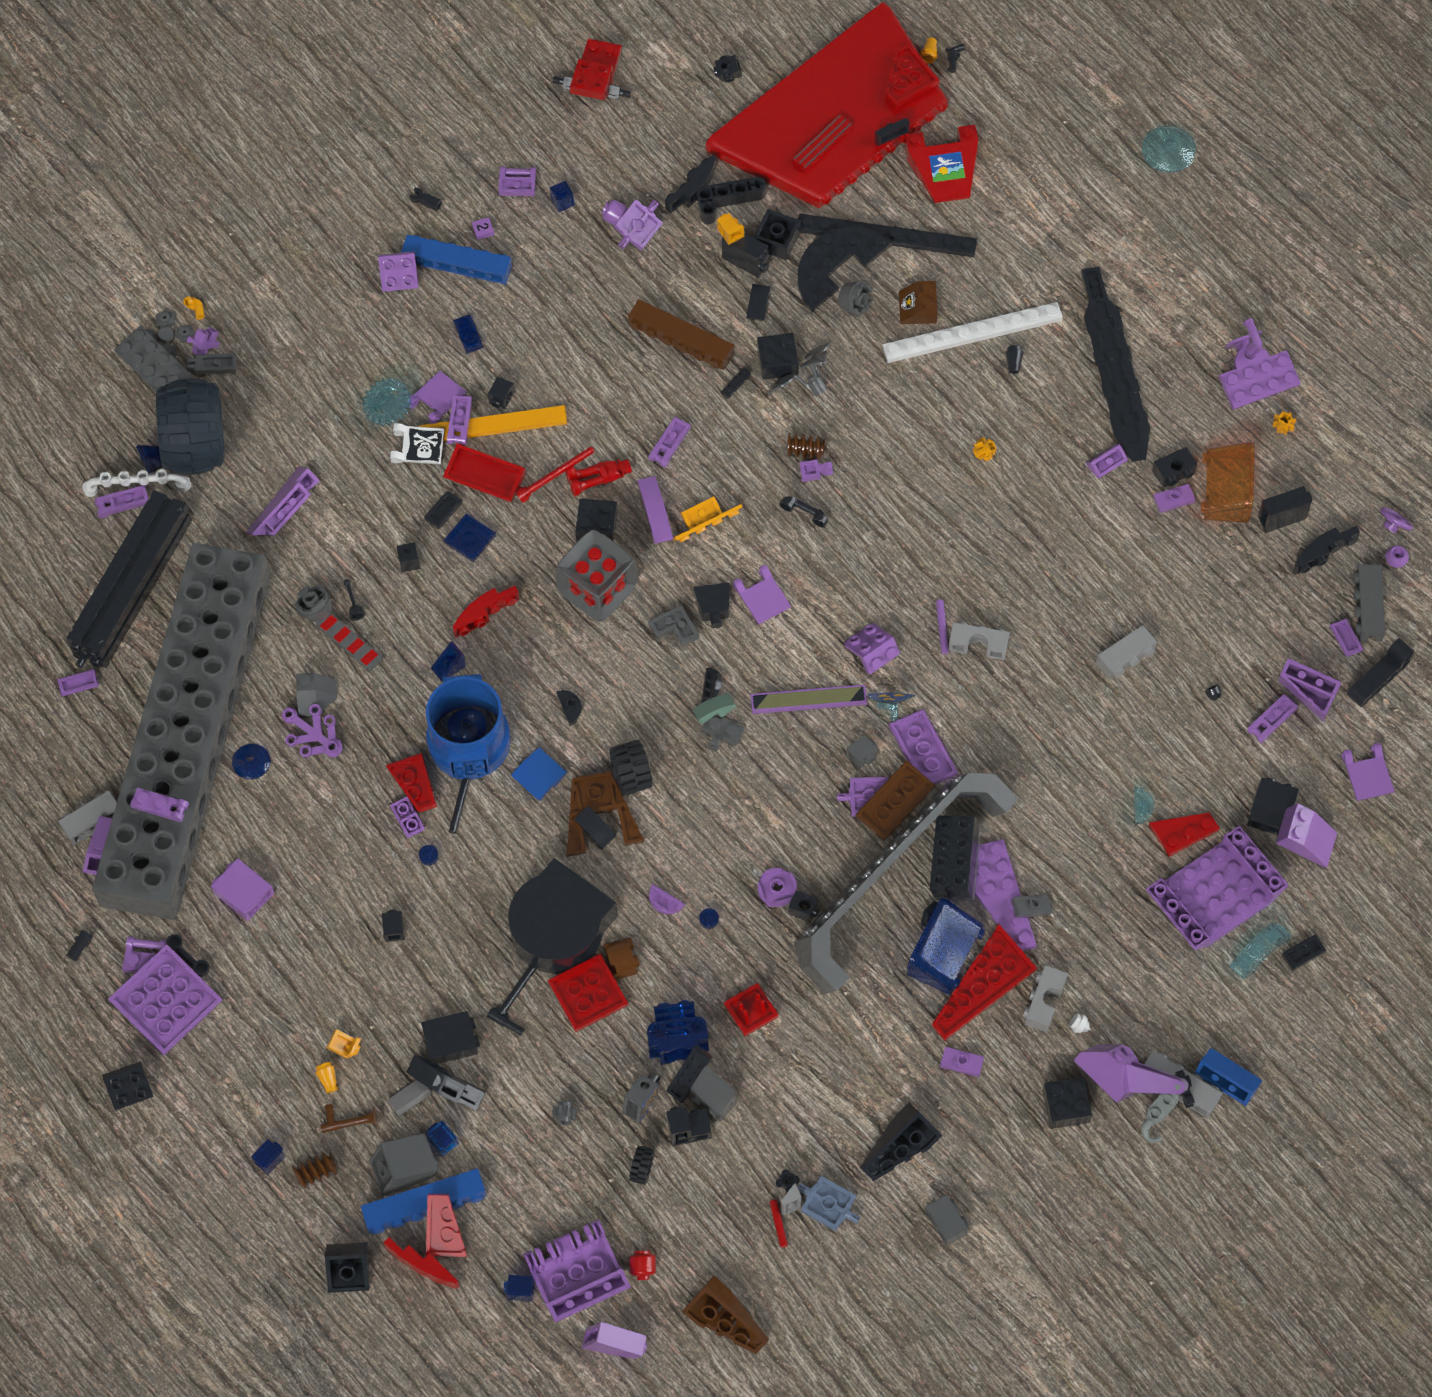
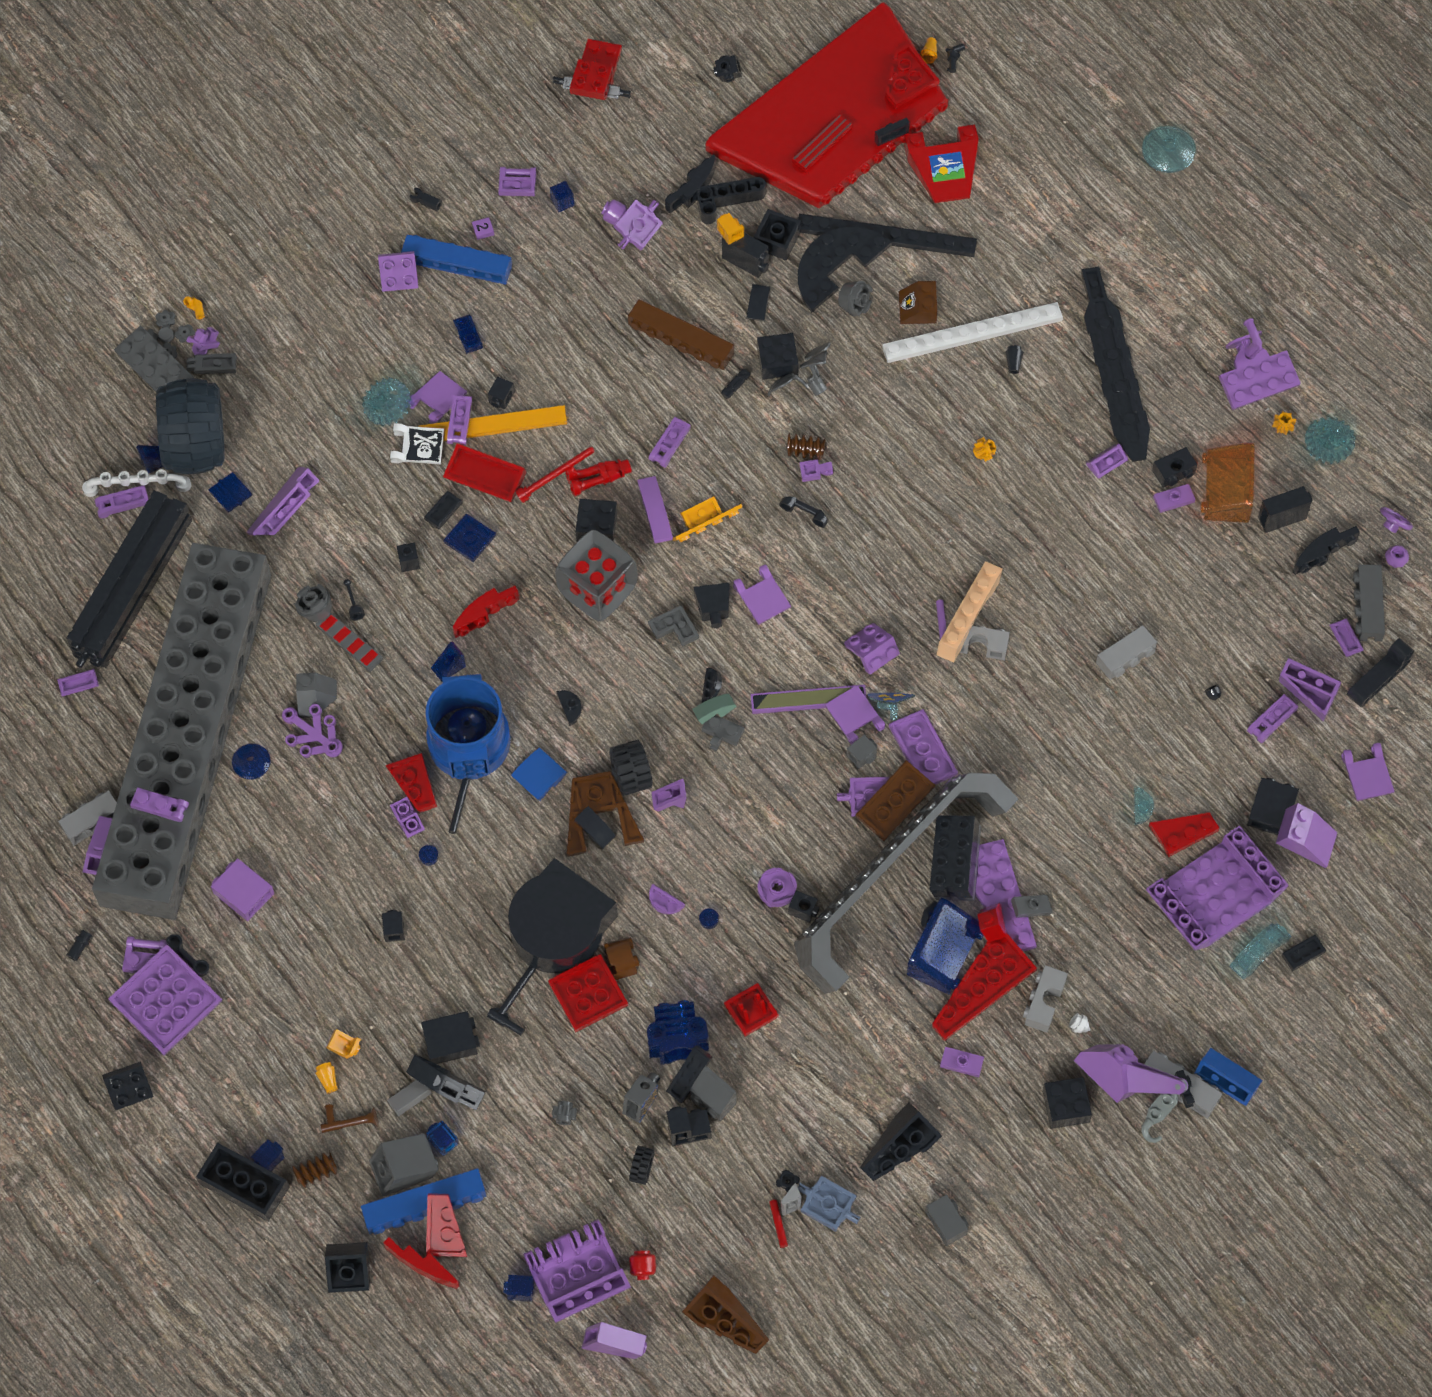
(230, 492): none -> clear blue piece
(242, 1182): none -> black brick
(669, 795): none -> medium lavender slope
(853, 711): none -> medium lavender flag
(976, 597): none -> light nougat arch
(992, 922): none -> red slope
(1321, 445): none -> clear light blue gear

